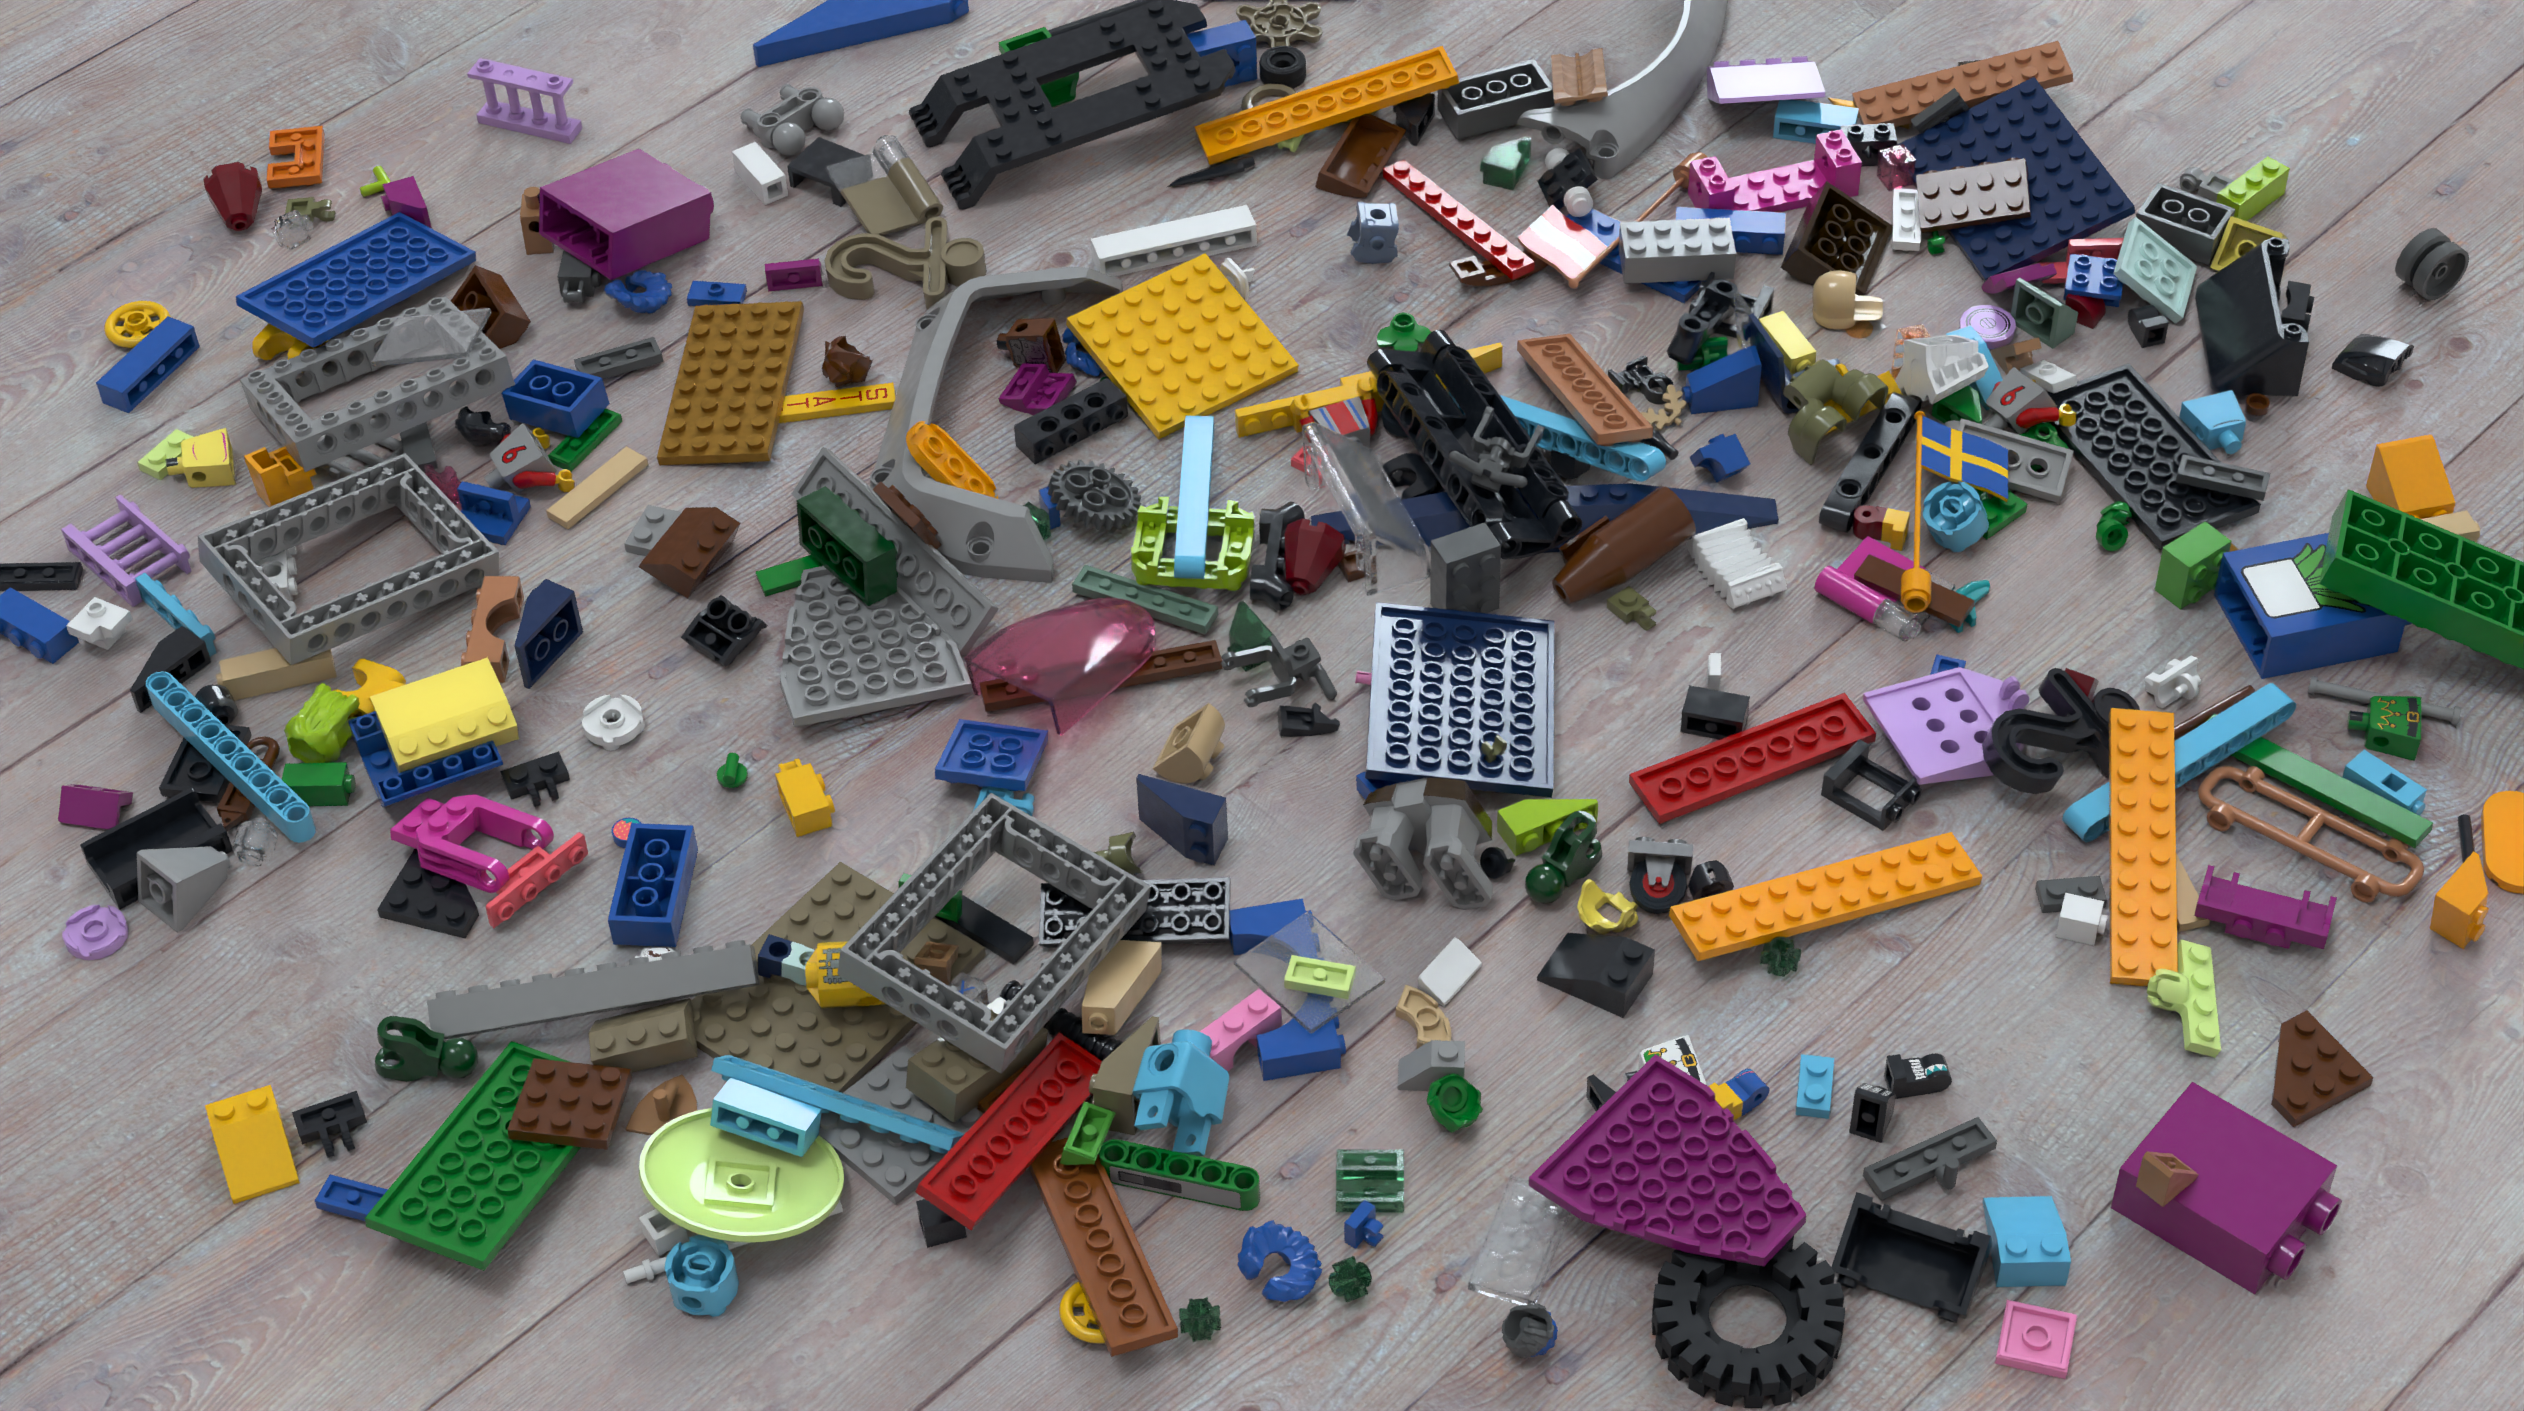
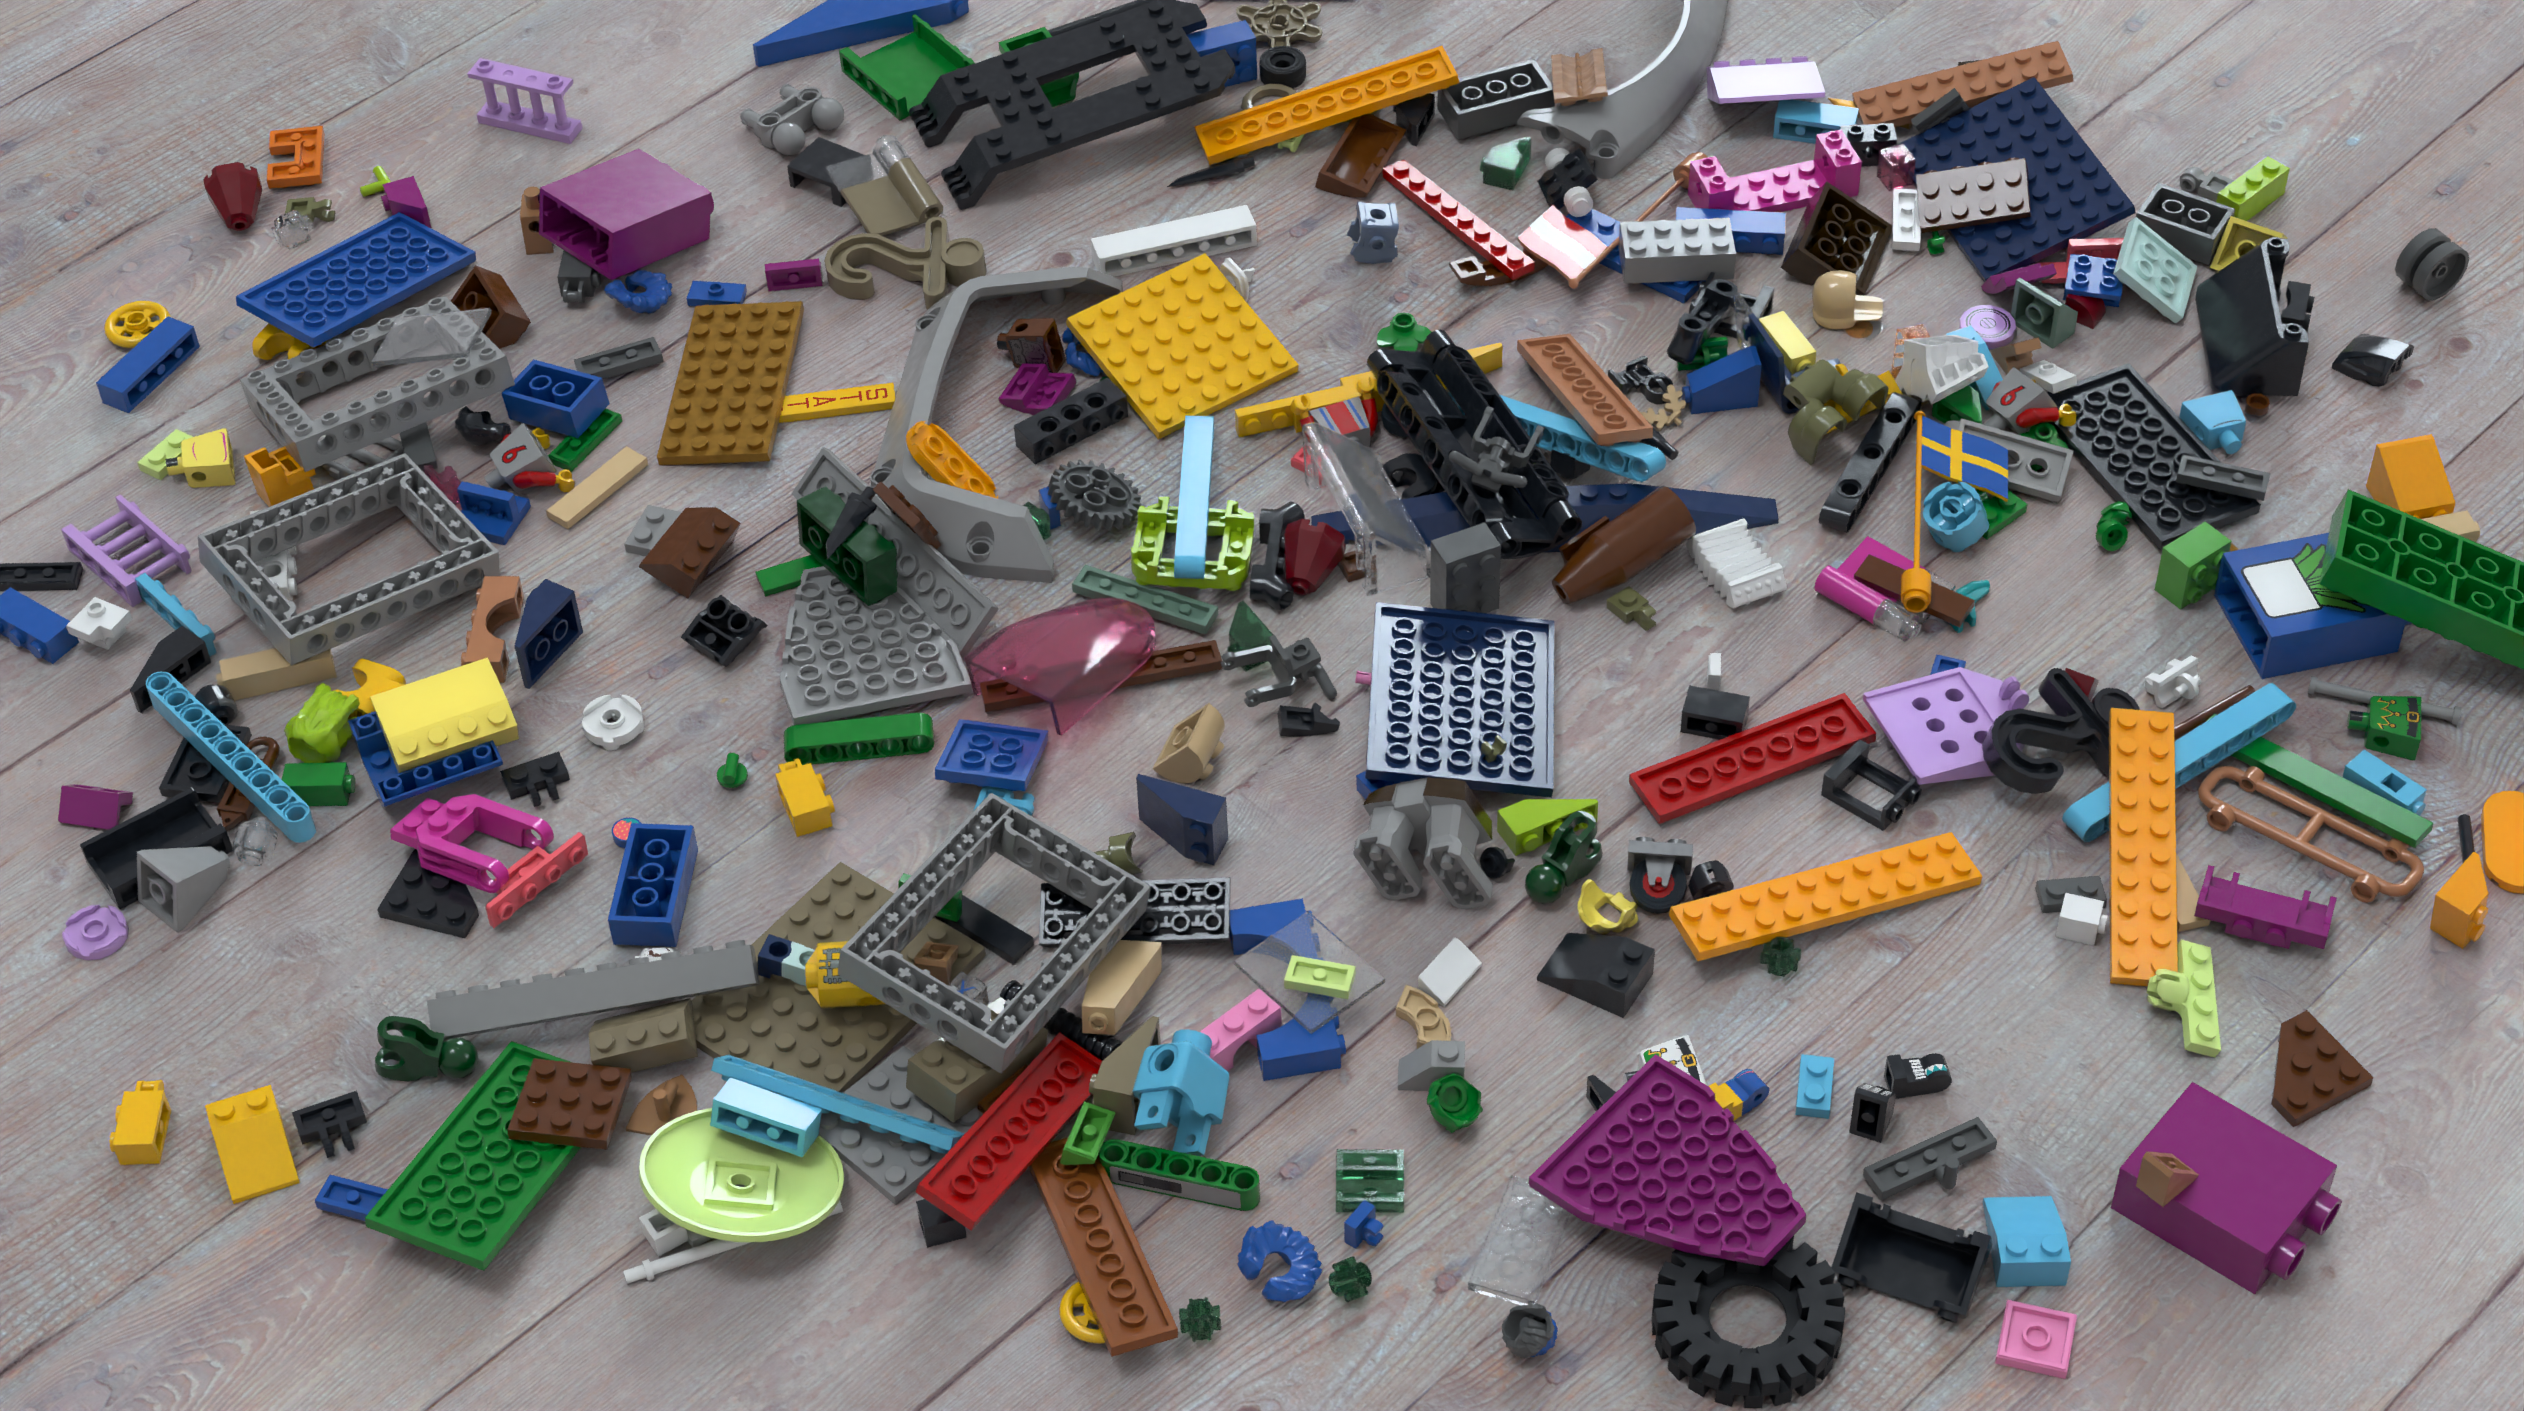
(141, 1124): none -> yellow brick
(702, 1276): medium azure brick -> none
(760, 173): white brick -> none
(844, 363): reddish brown hair -> none
(852, 516): none -> black bar
(859, 739): none -> green beam
(905, 69): none -> green panel
(1722, 457): blue brick -> none
(1881, 524): leg -> none
(2146, 320): black leg -> none

